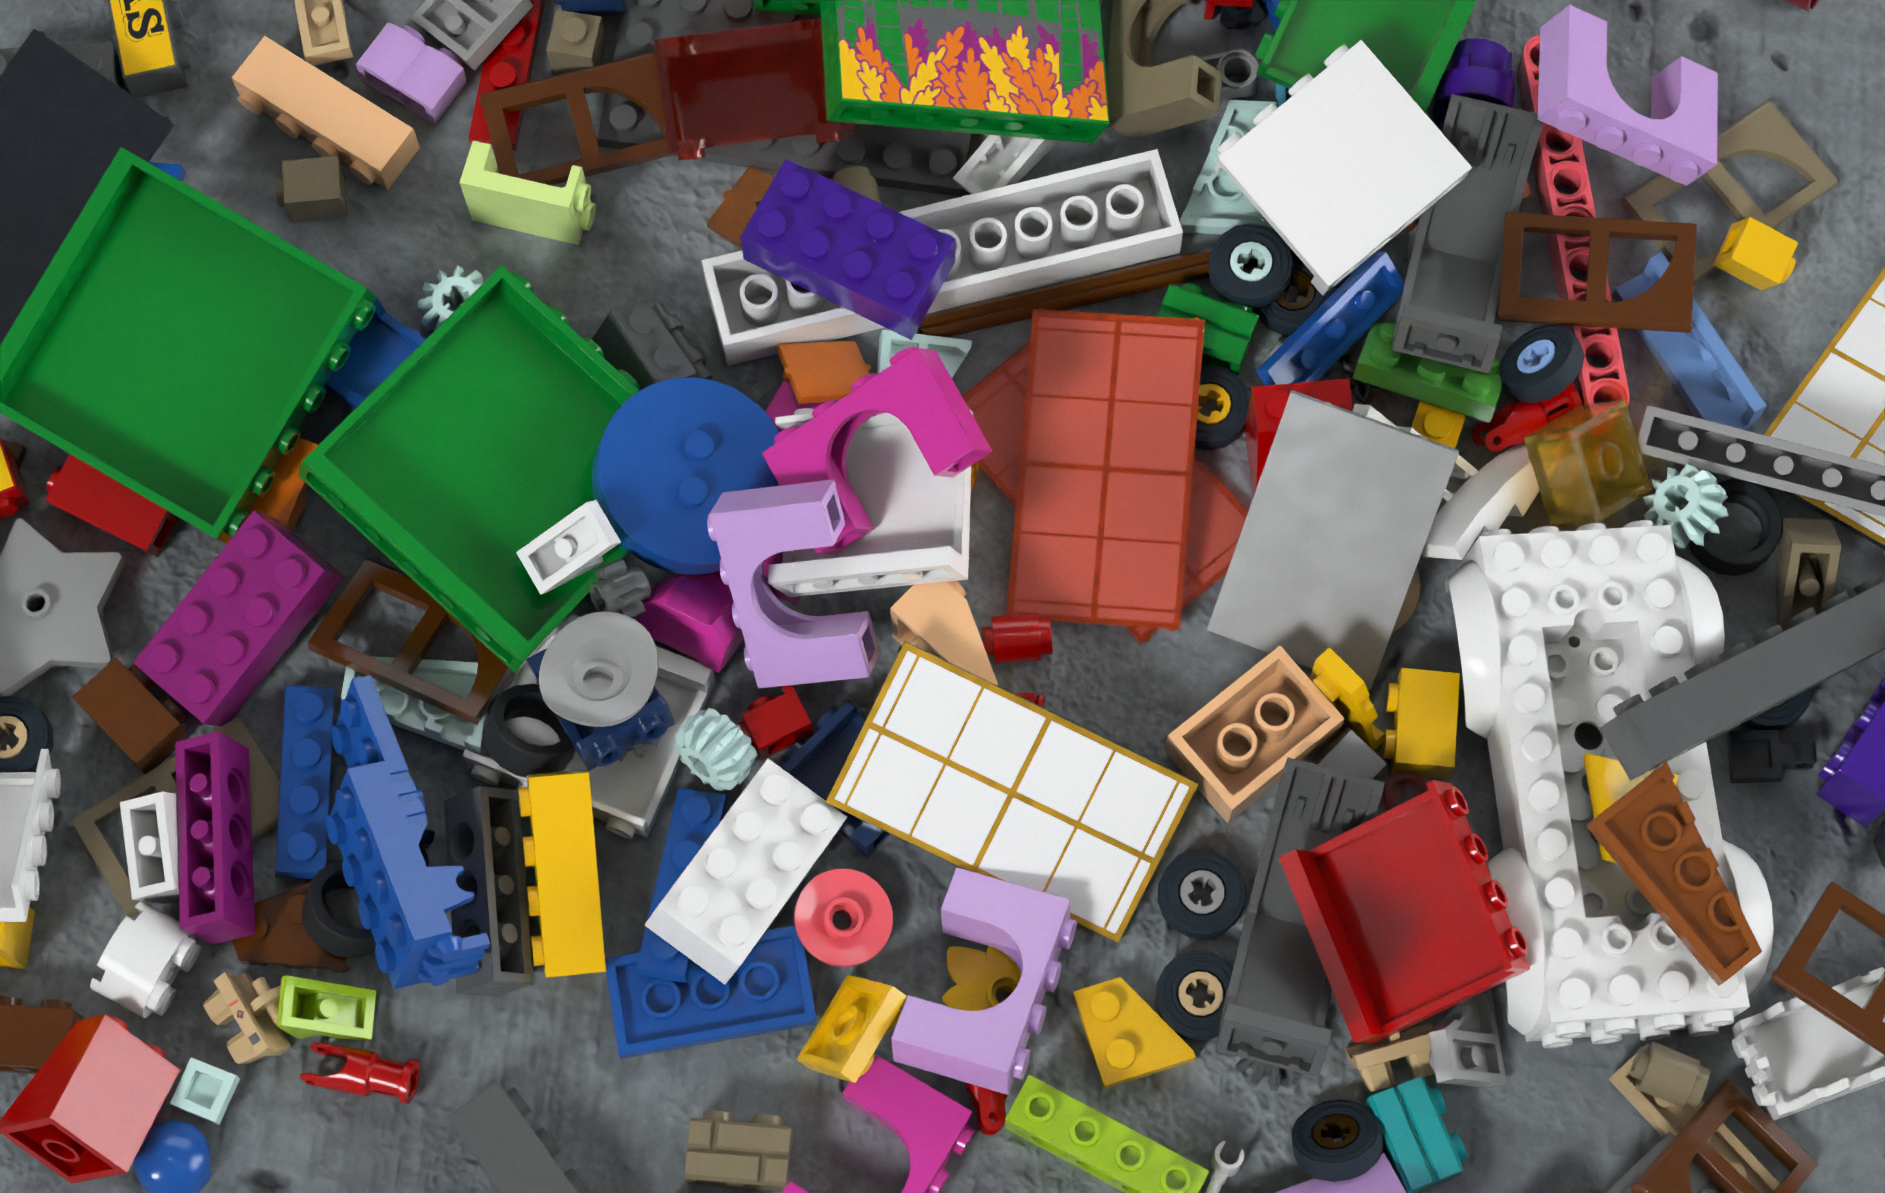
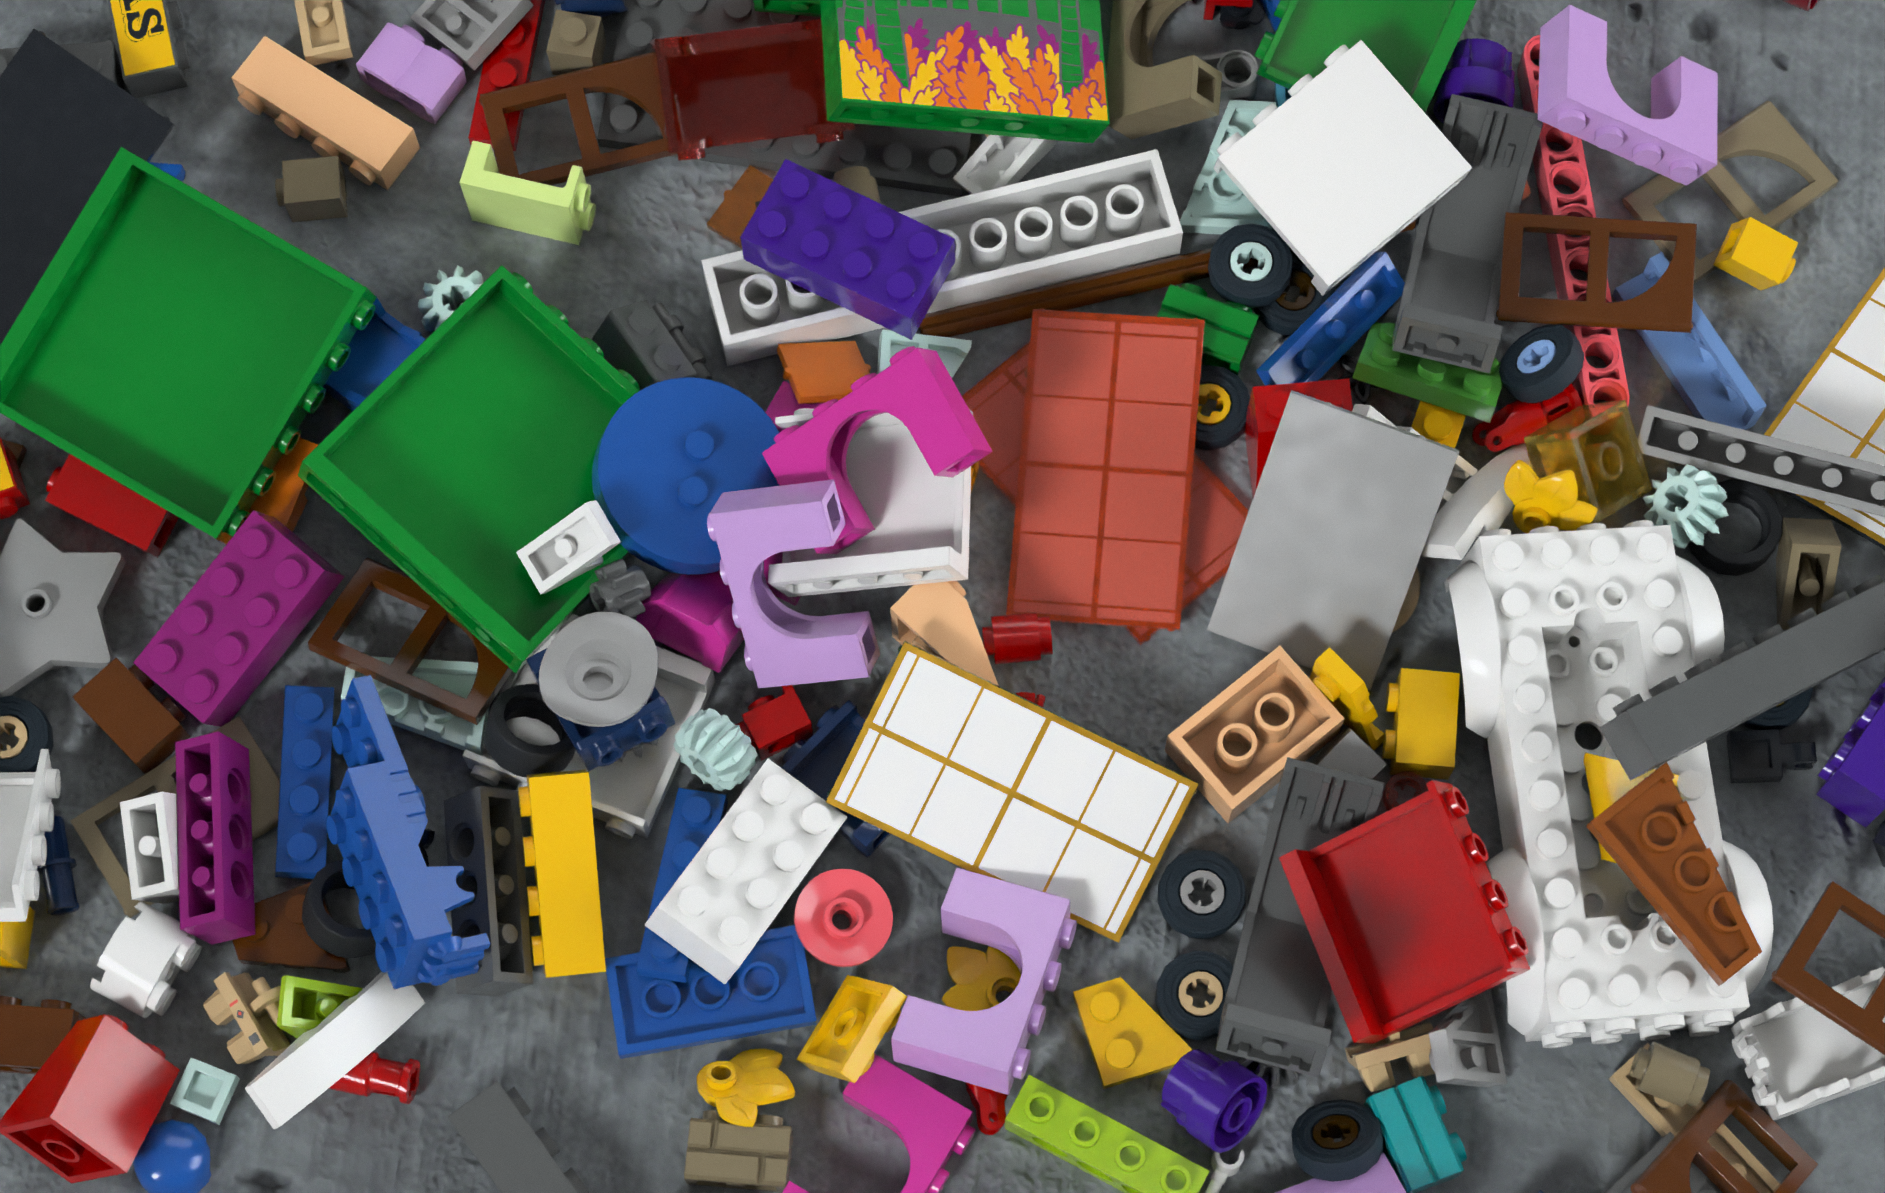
(58, 872): none -> dark blue axle
(332, 1049): none -> white slope
(743, 1084): none -> yellow plate
(1214, 1099): none -> dark purple piece
(1546, 500): none -> yellow plate

